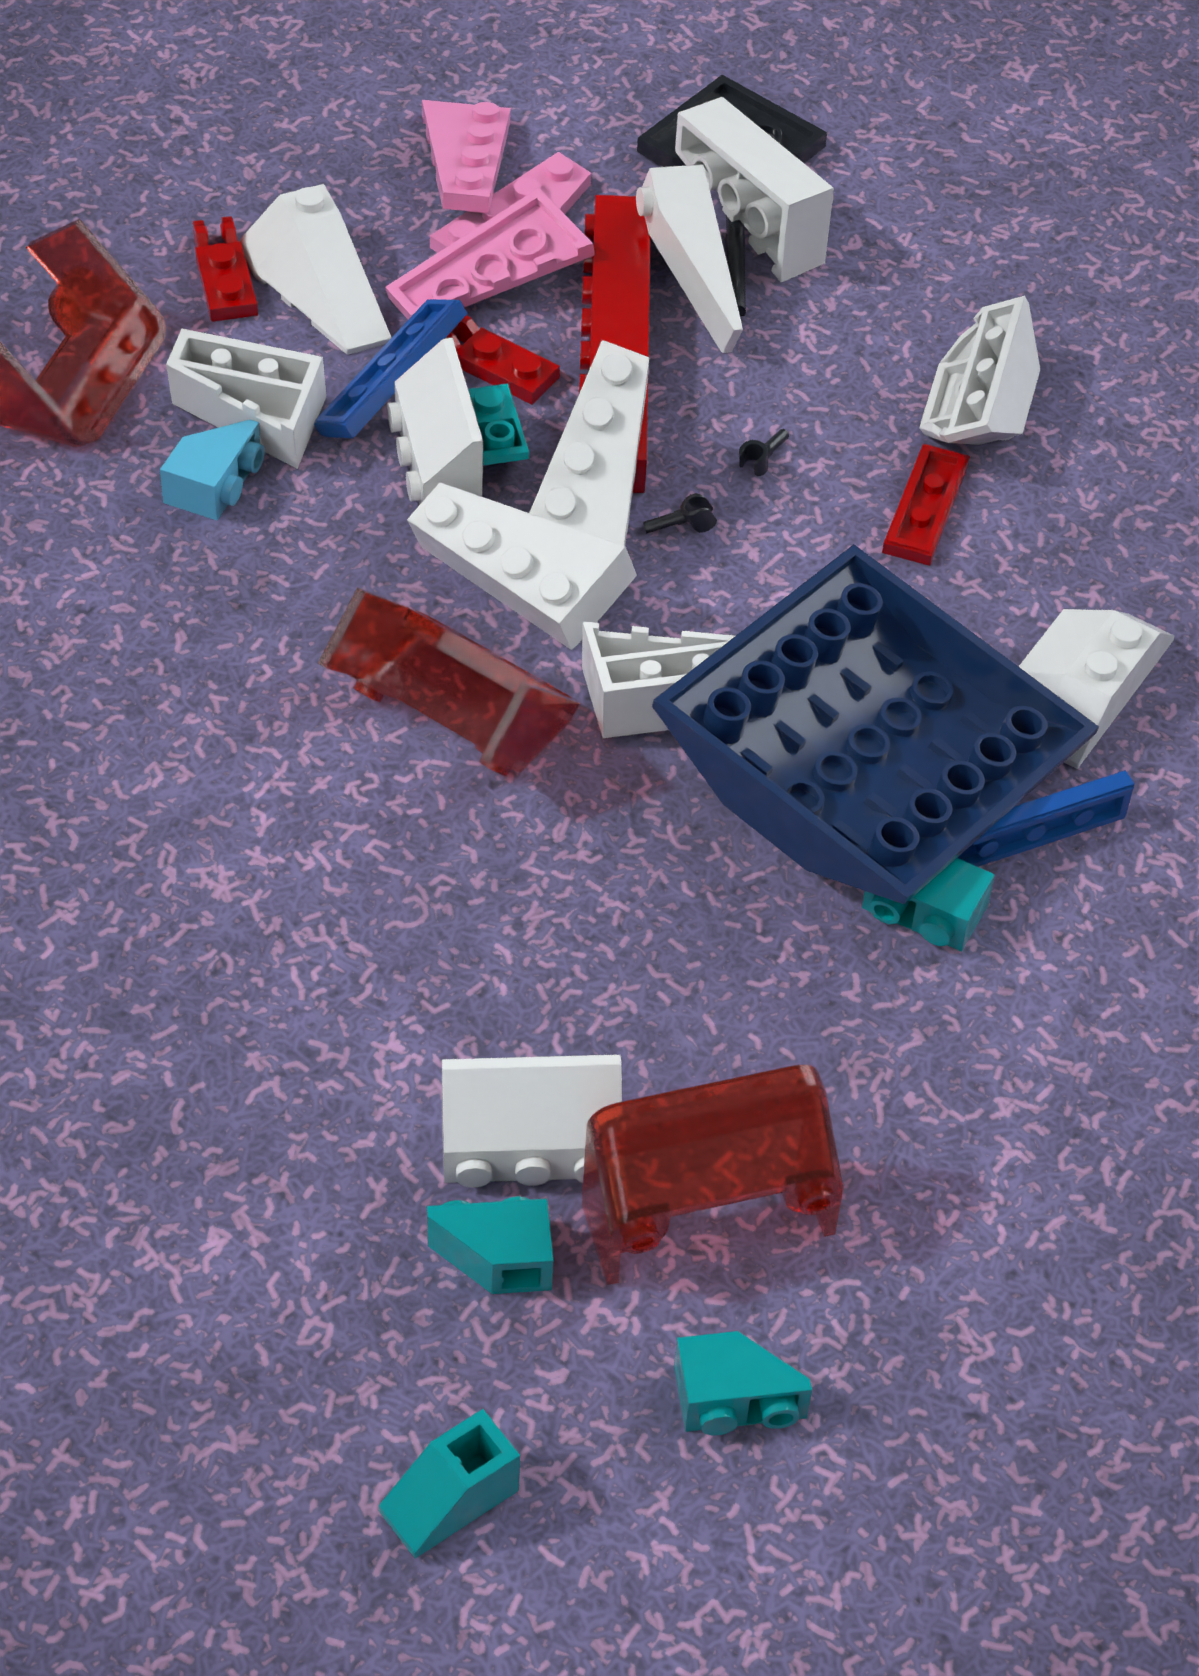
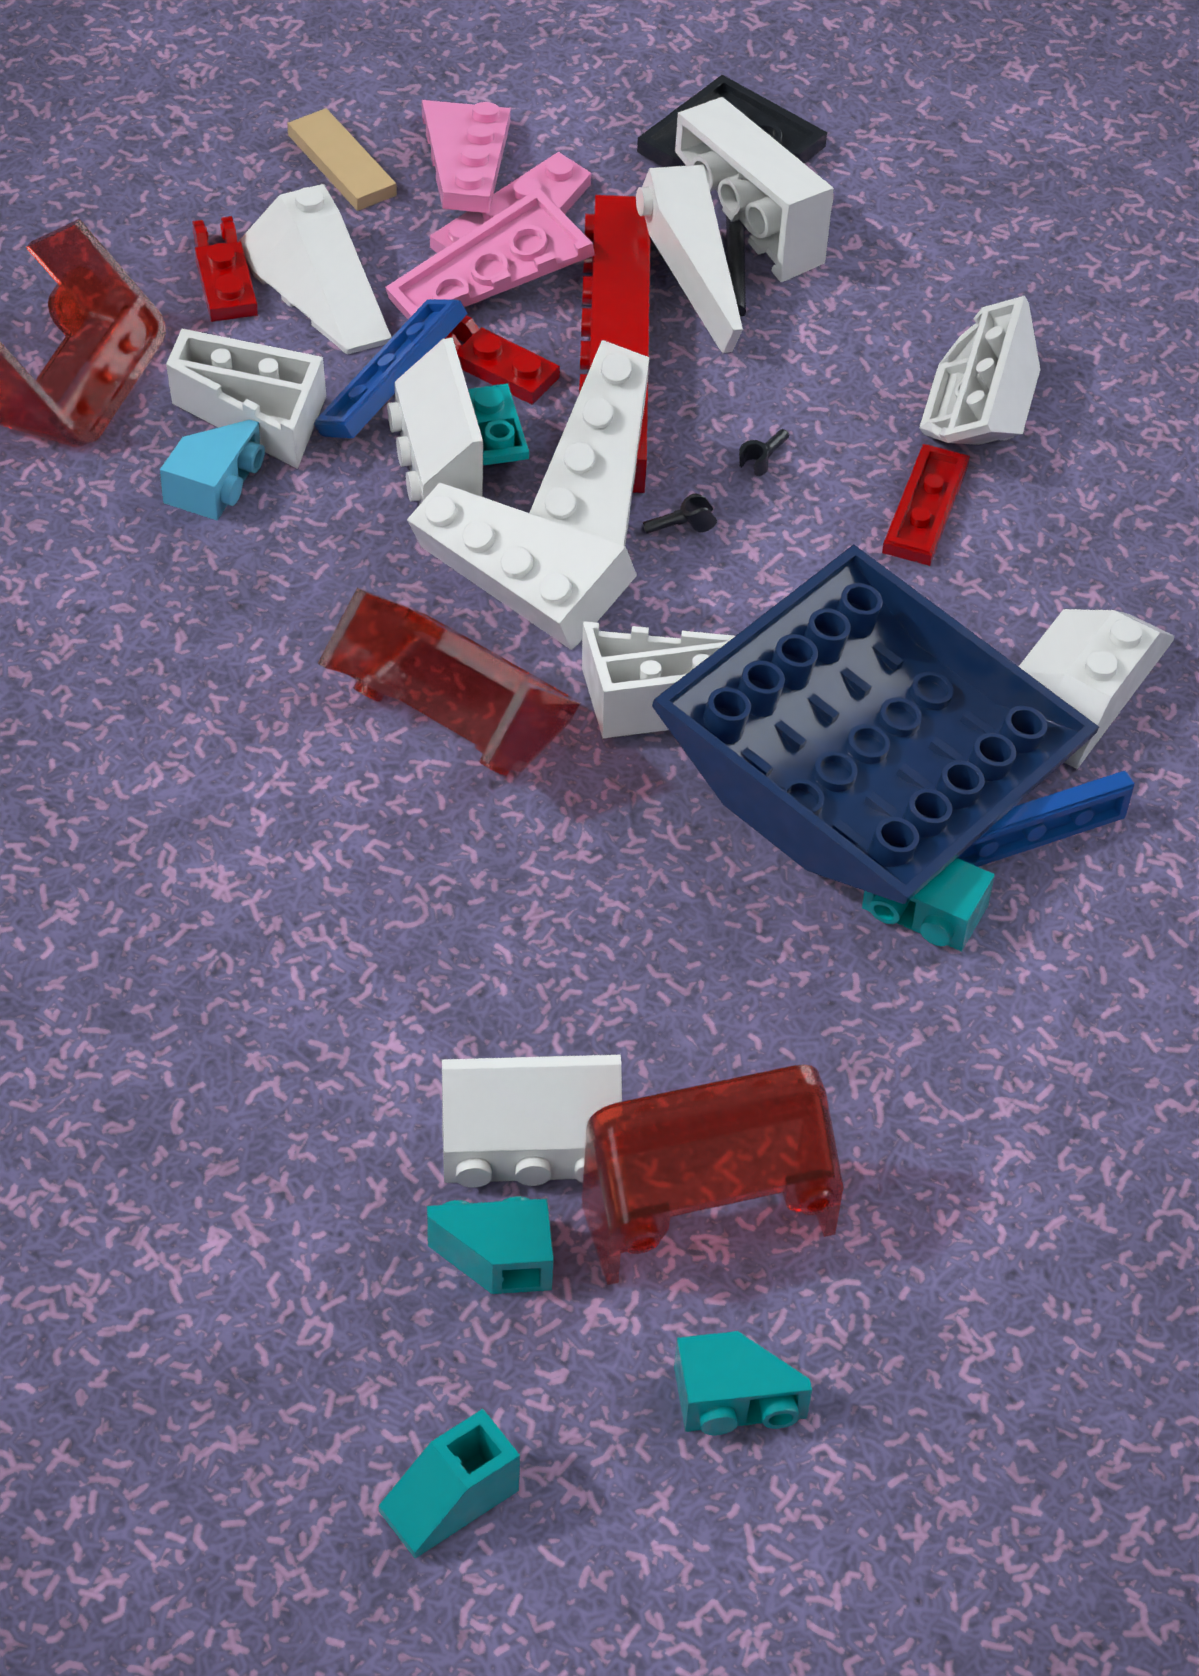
(342, 159): none -> tan tile

